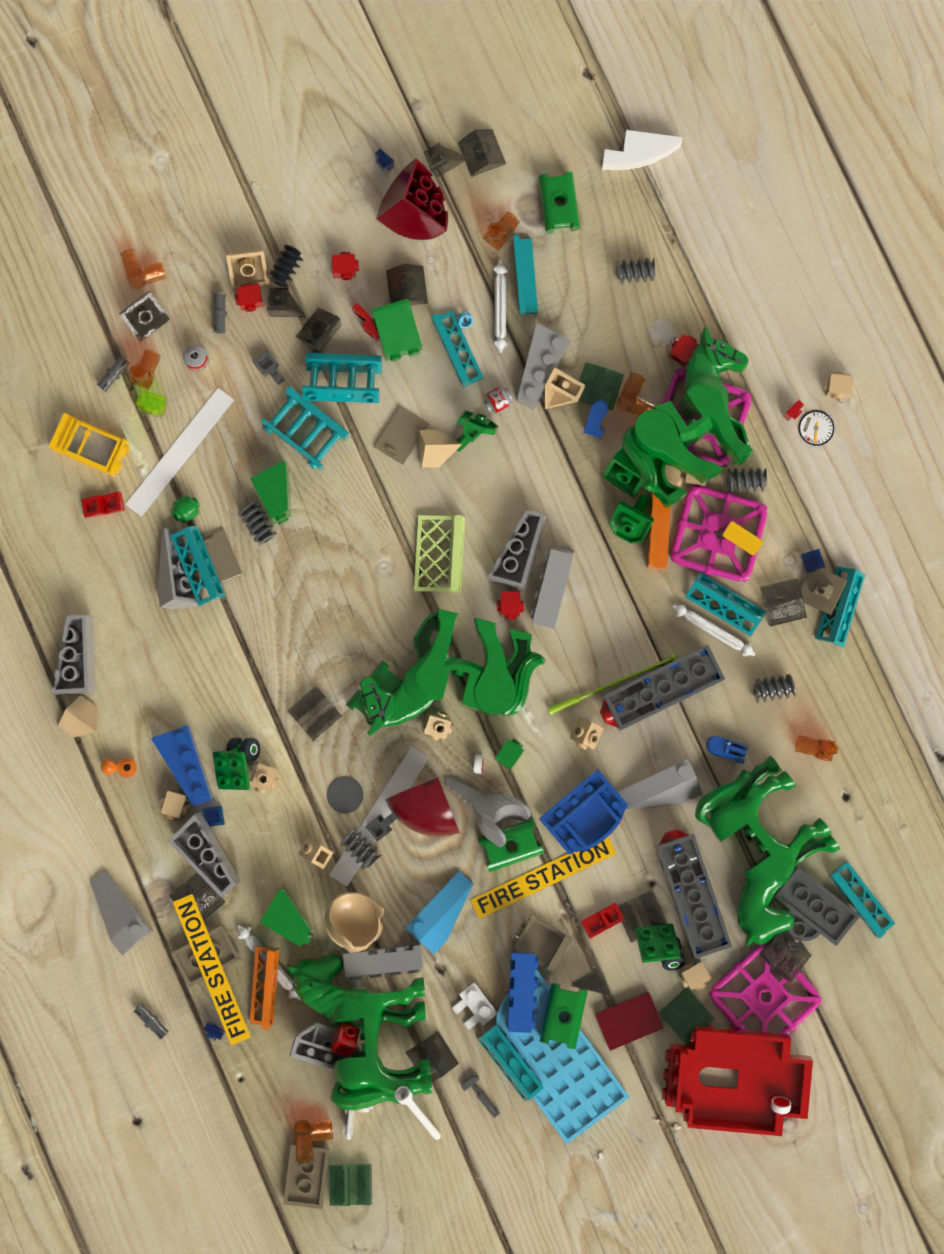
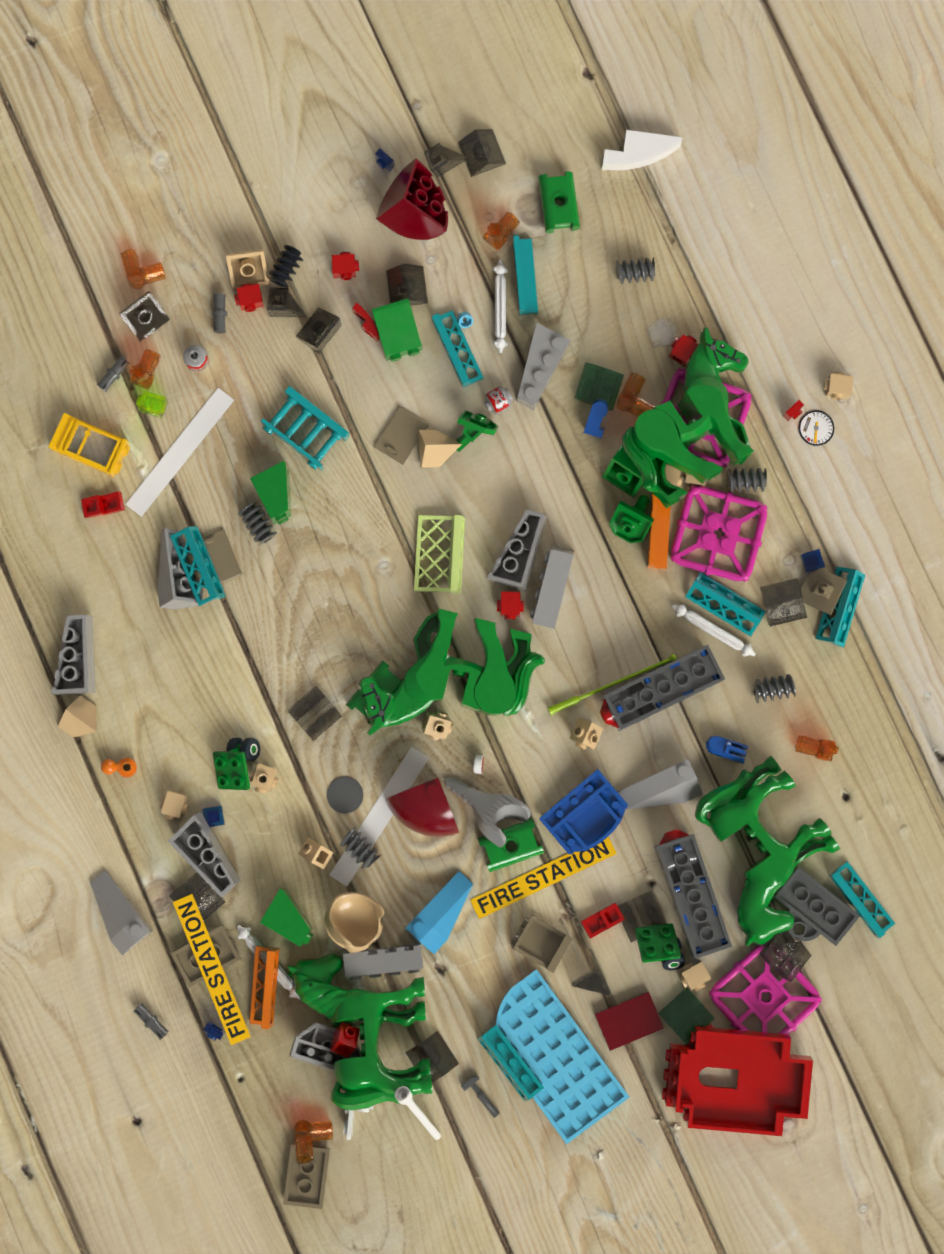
(184, 761): blue wedge -> none
(185, 508): green head -> none
(267, 365): dark grey plate -> none
(342, 363): teal fence -> none
(350, 1184): clear green slope -> none
(380, 827): dark grey plate -> none
(478, 1004): white plate -> none
(510, 753): green brick -> none
(521, 992): blue wedge -> none
(561, 389): tan slope -> none
(567, 1030): green piece -> none
(742, 538): yellow slope -> none
(781, 1105): tile -> none

